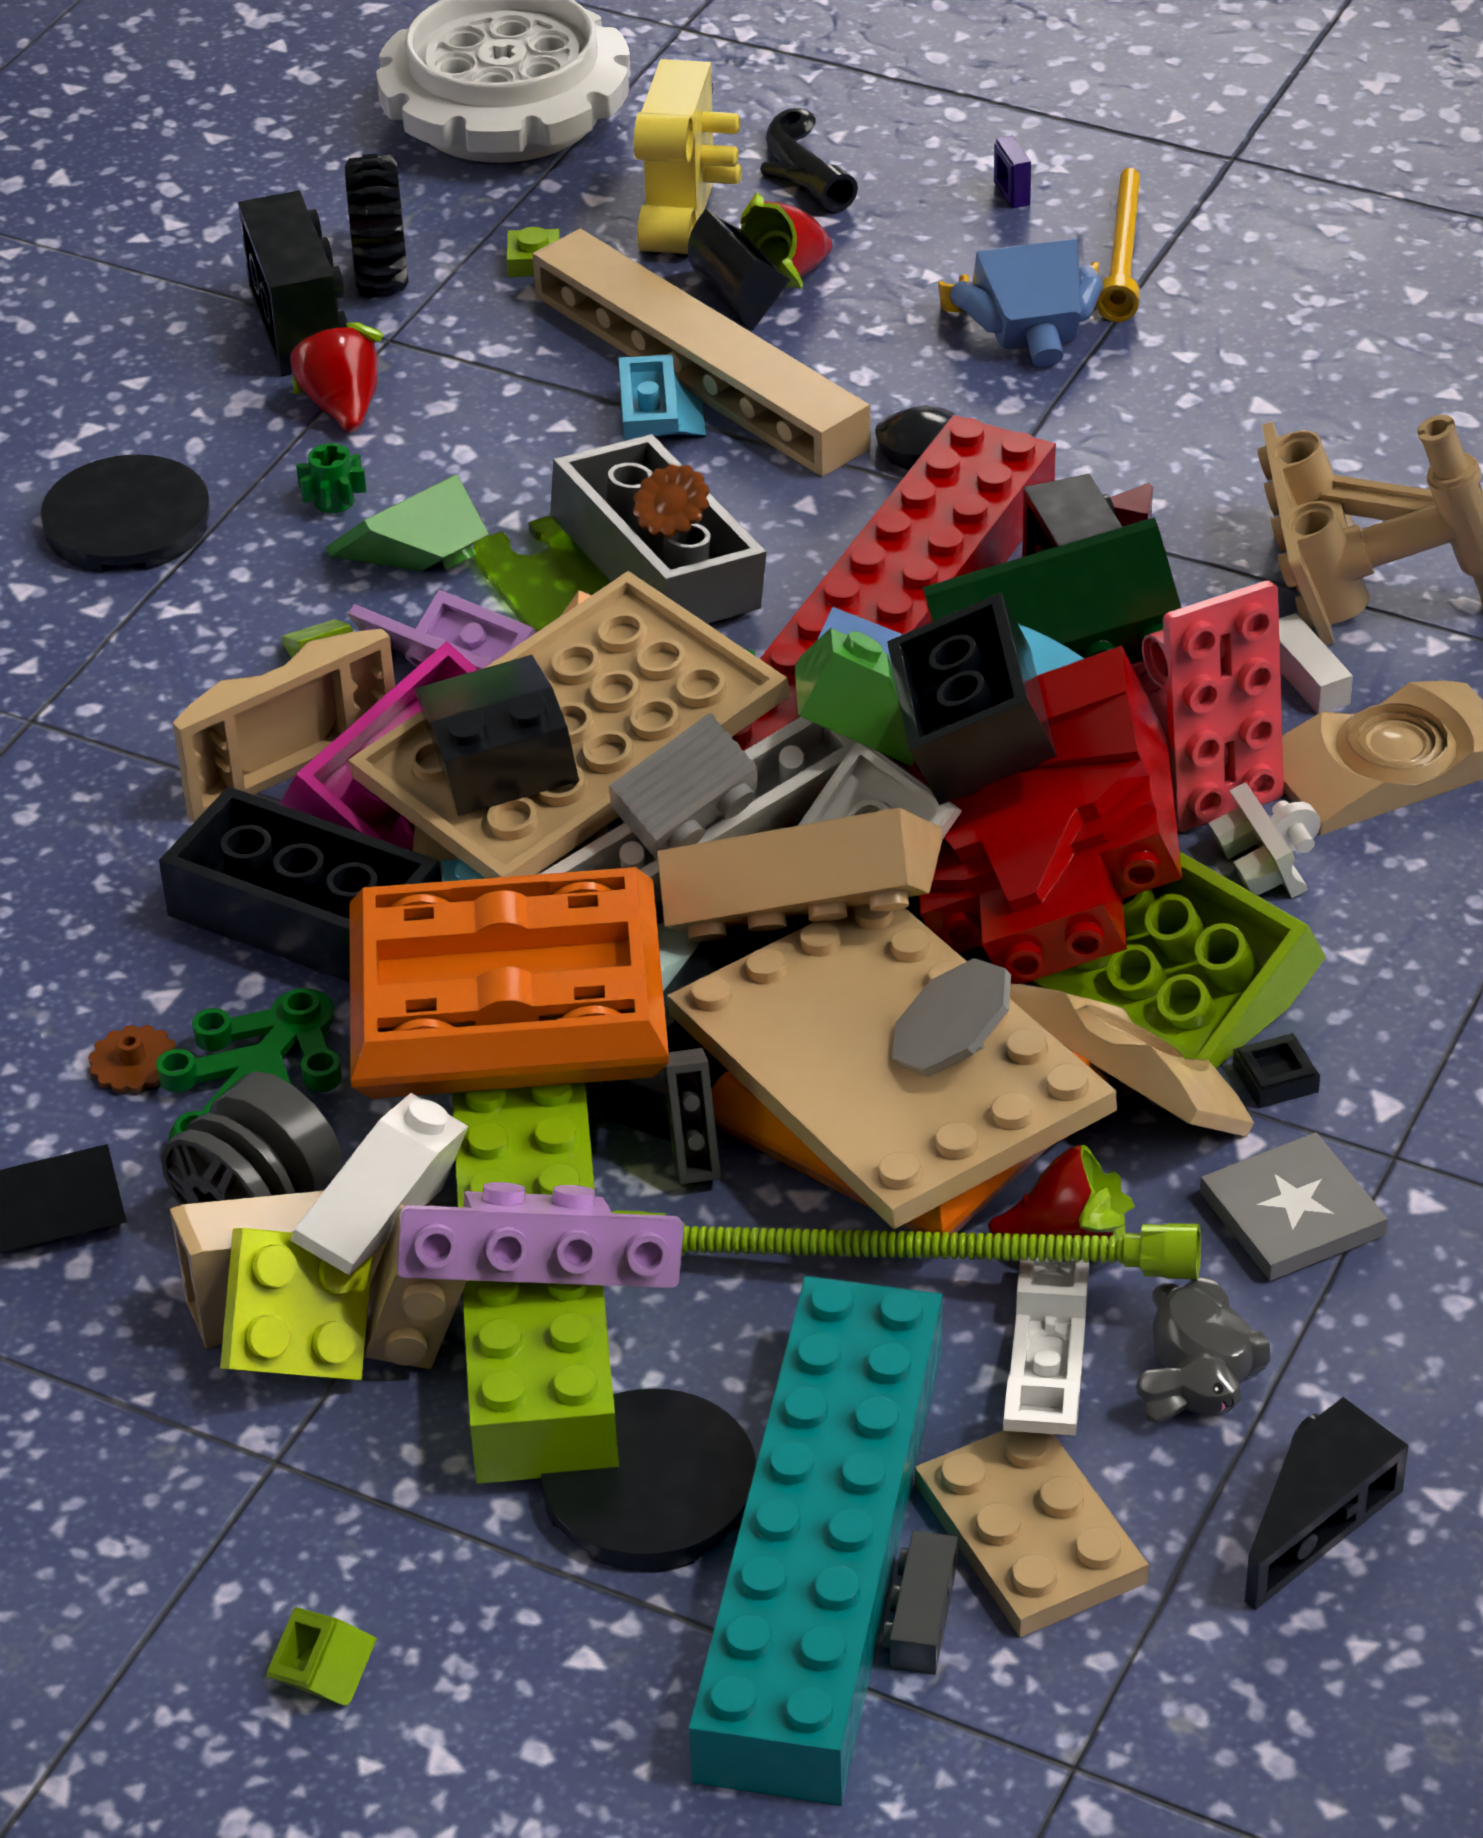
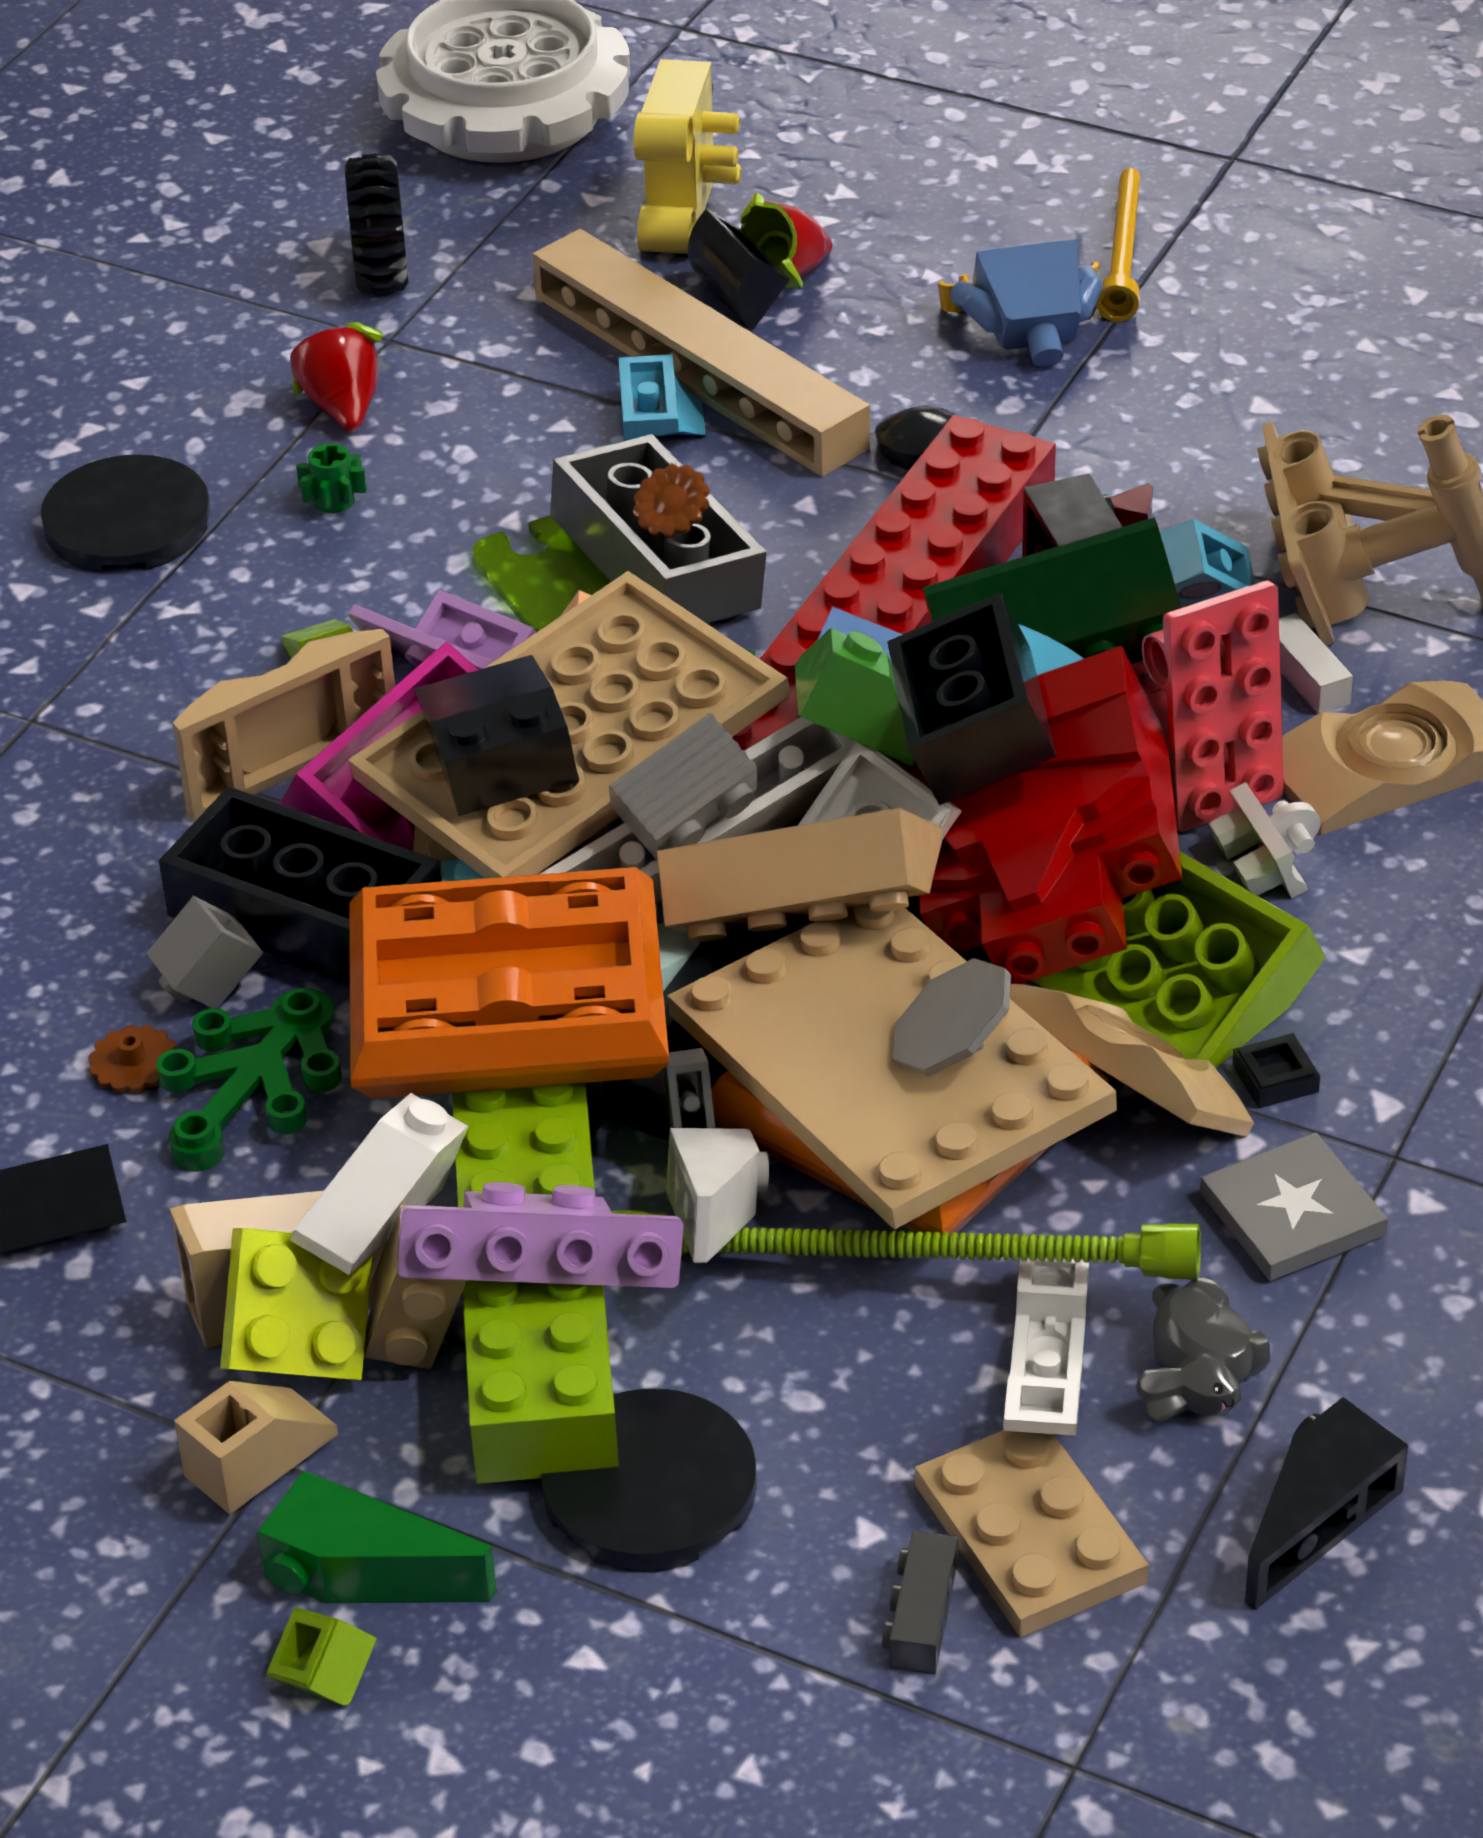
(203, 954): none -> light grey brick
(247, 1439): none -> tan slope
(253, 1144): dark grey wheel -> none
(290, 272): black brick -> none
(366, 1551): none -> green slope
(418, 531): bright green slope -> none
(522, 245): lime plate -> none
(714, 1184): none -> white slope
(818, 1543): teal brick -> none
(827, 183): black plant -> none
(1012, 171): dark purple tile -> none
(1069, 1200): red hat -> none
(1205, 562): none -> medium azure brick

